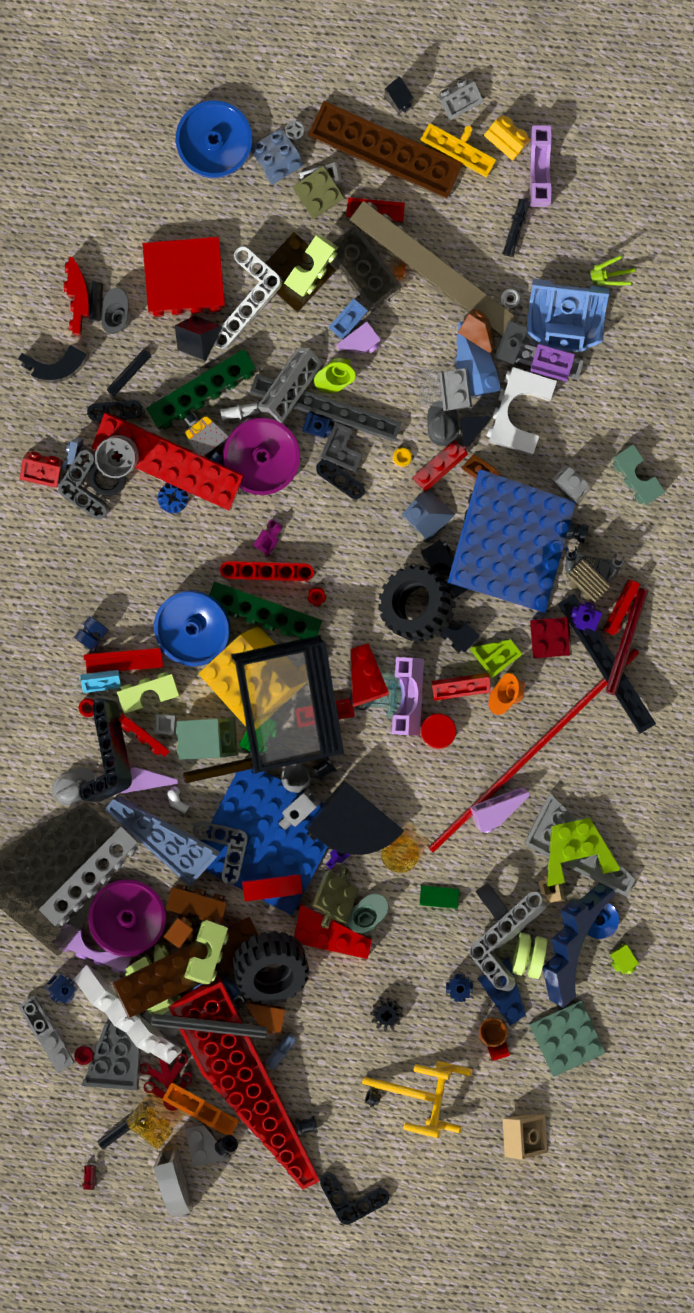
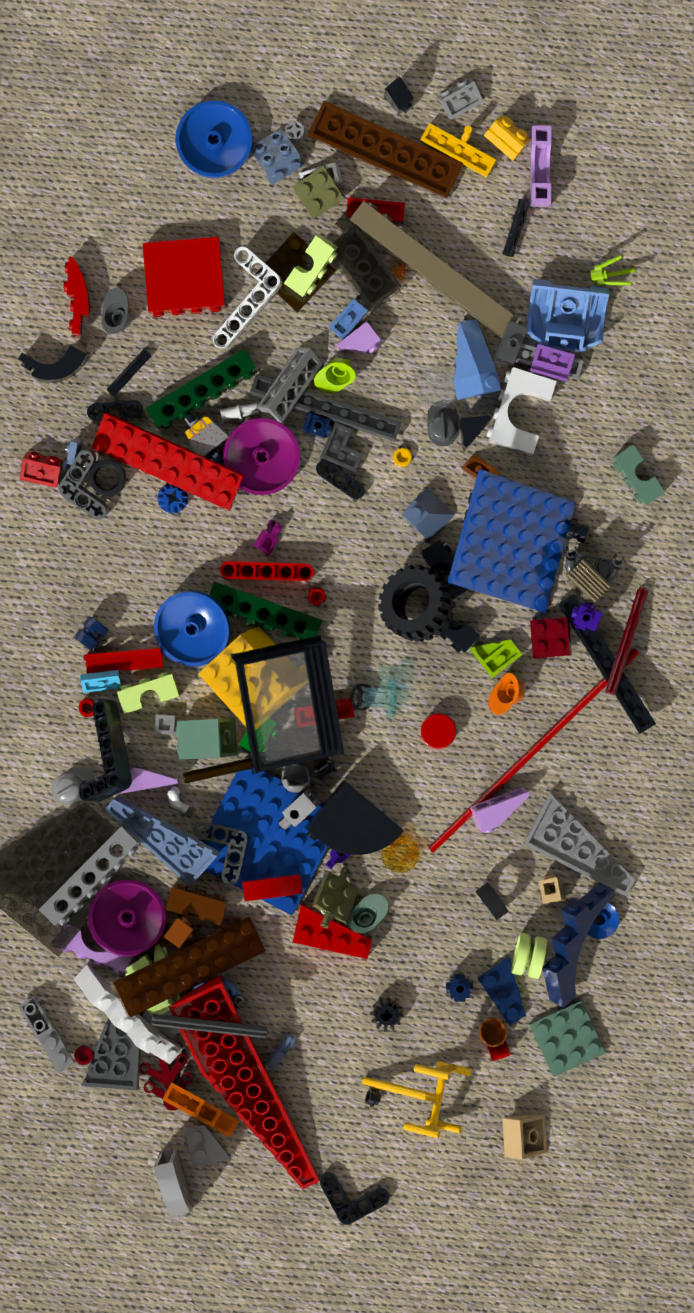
(60, 988): dark blue brick -> none
(89, 1177): dark red pin -> none
(96, 301): black piece -> none
(112, 466): light grey wheel -> none
(114, 1134): black axle -> none
(143, 736): red plate -> none
(146, 1129): clear yellow brick -> none
(196, 336): black slope -> none
(213, 937): yellowish green arch -> none
(228, 1140): black bush -> none
(267, 1016): dark orange slope -> none
(274, 984): black tyre -> none
(306, 1126): black bush -> none
(366, 676): red wing -> none
(408, 716): lavender arch -> none
(439, 466): red plate -> none
(439, 897): green slope -> none
(455, 389): light grey plate -> none
(461, 686): red plate -> none
(478, 330): slope -> none
(499, 929): light grey beam -> none
(510, 292): white plate -> none
(571, 483): light grey torso -> none
(576, 841): lime wing -> none
(621, 607): red plate -> none
(623, 959): lime brick -> none

